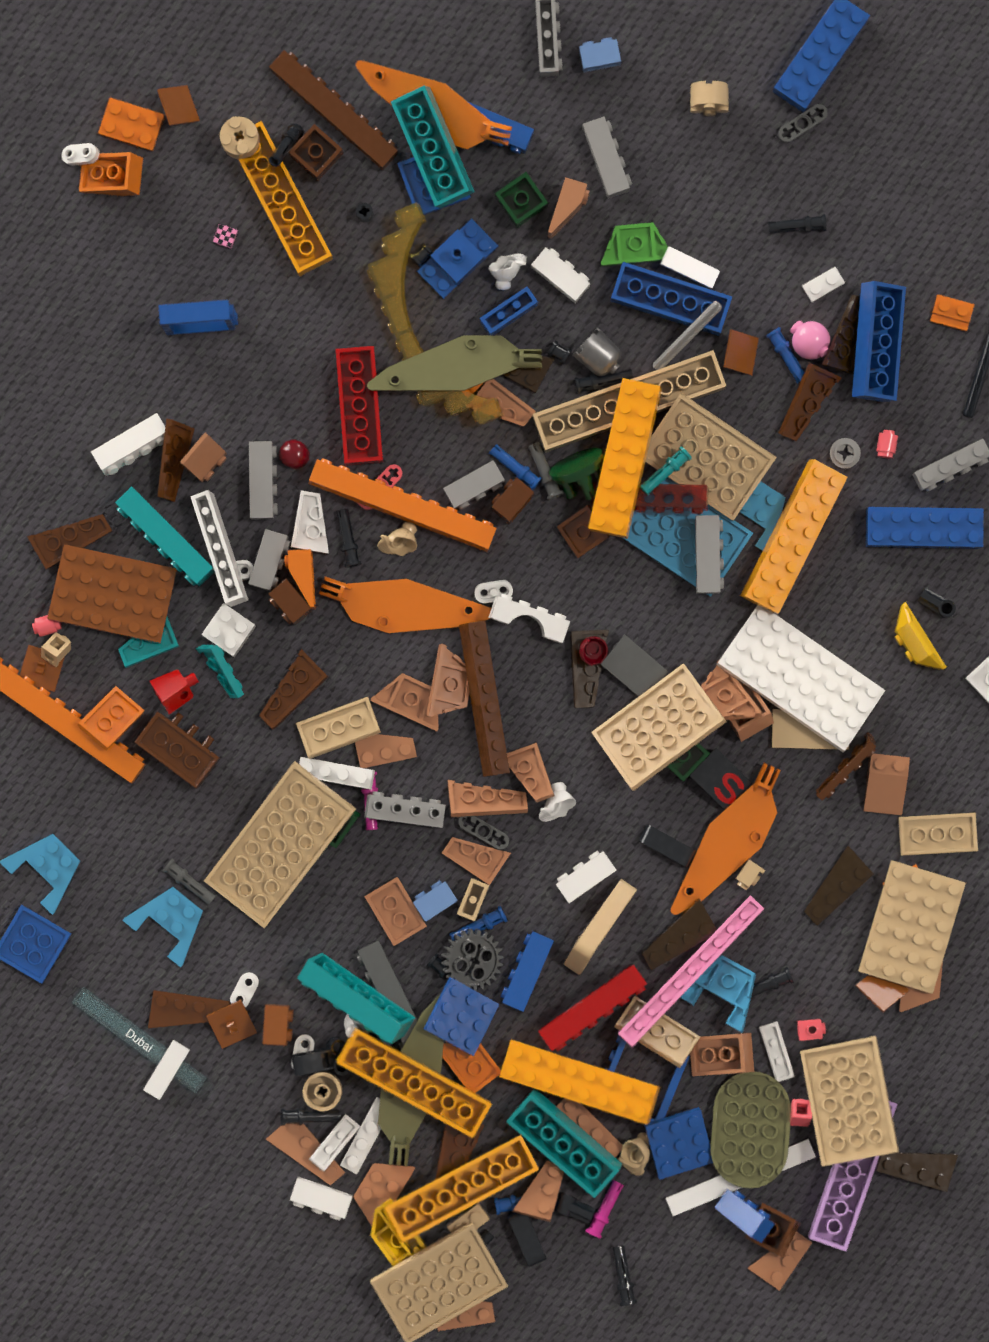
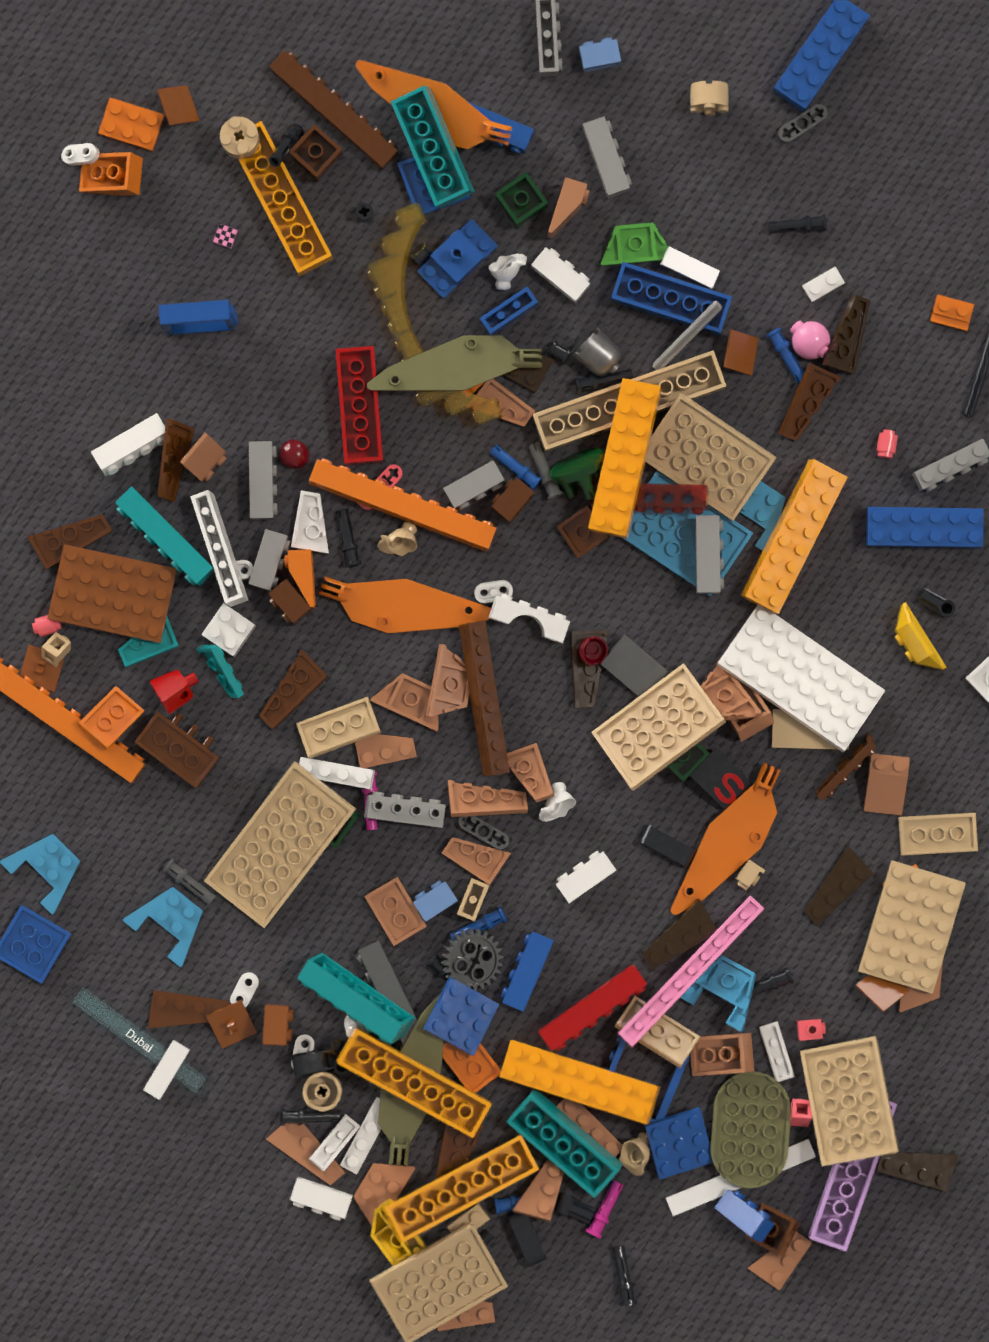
(599, 927): tan beam -> none
(672, 465): teal pin -> none
(852, 447): light grey gear -> none
(879, 341): blue brick -> none

